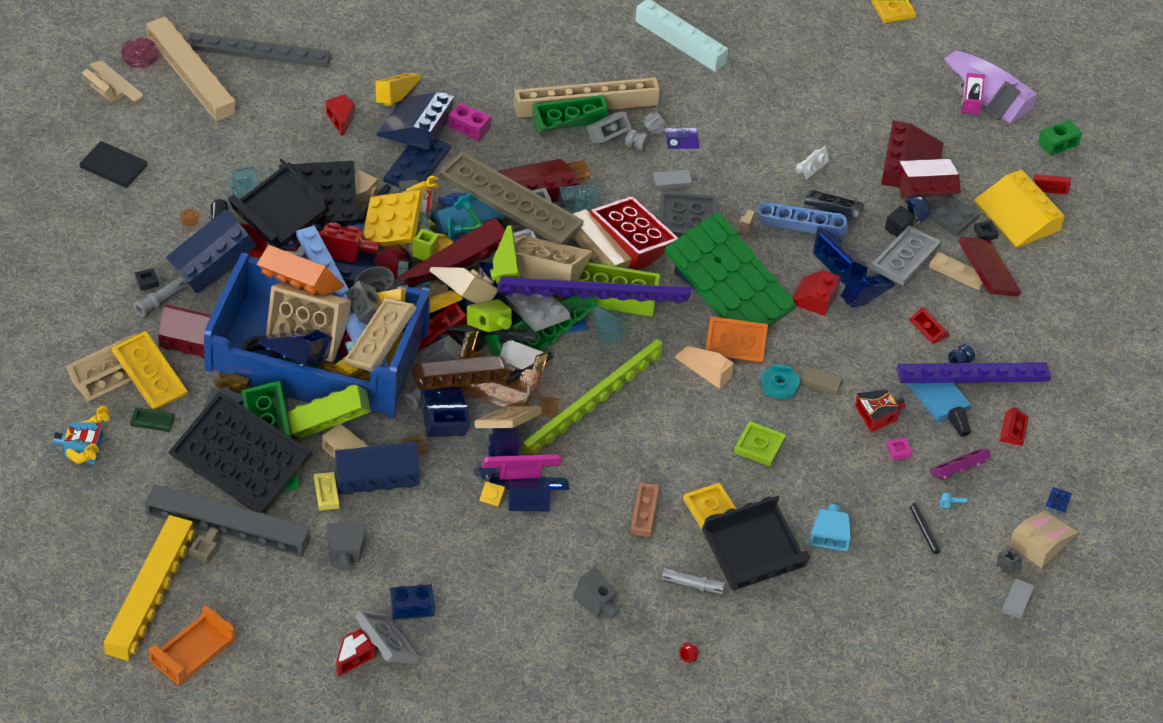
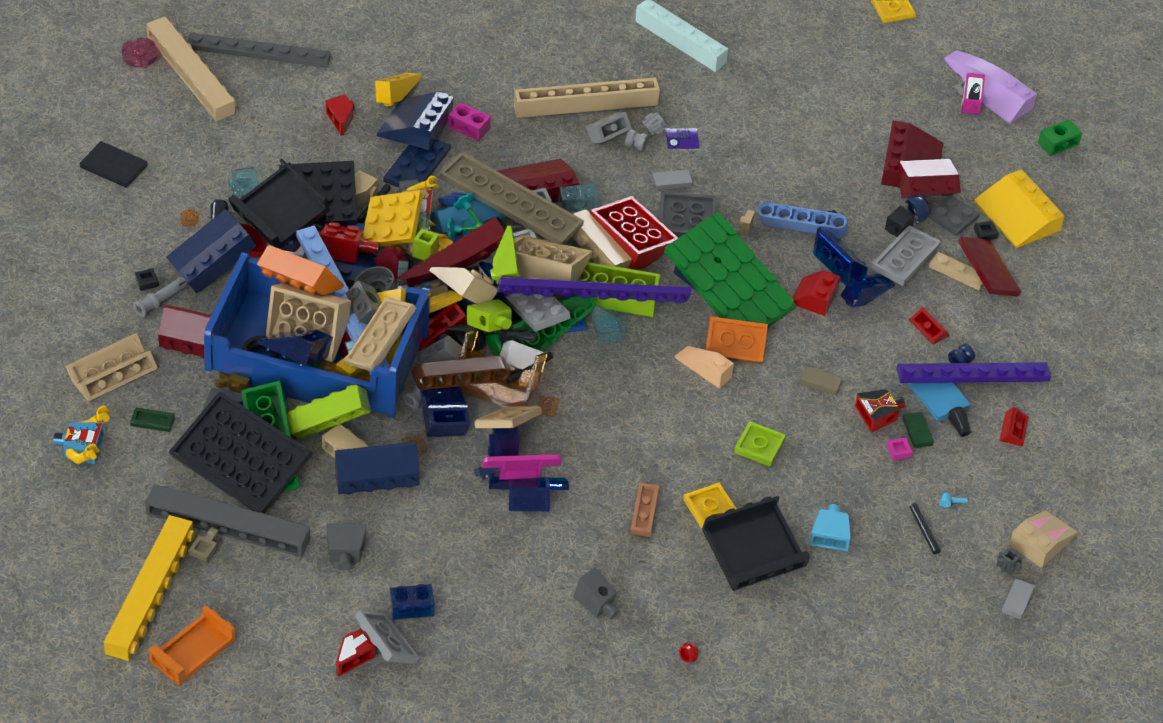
(110, 83): tan plate -> none
(149, 371): yellow tile -> none
(326, 491): light yellow plate -> none
(492, 494): yellow plate -> none
(568, 113): green wedge -> none
(580, 169): clear orange plate -> none
(591, 399): lime plate -> none
(702, 583): light grey pin -> none
(783, 390): teal plate -> none
(813, 163): white hinge -> none
(834, 203): black tile -> none
(917, 430): none -> dark green tile
(960, 463): magenta plate -> none
(1002, 100): dark grey tile -> none
(1052, 184): red plate -> none
(1059, 499): clear blue plate -> none

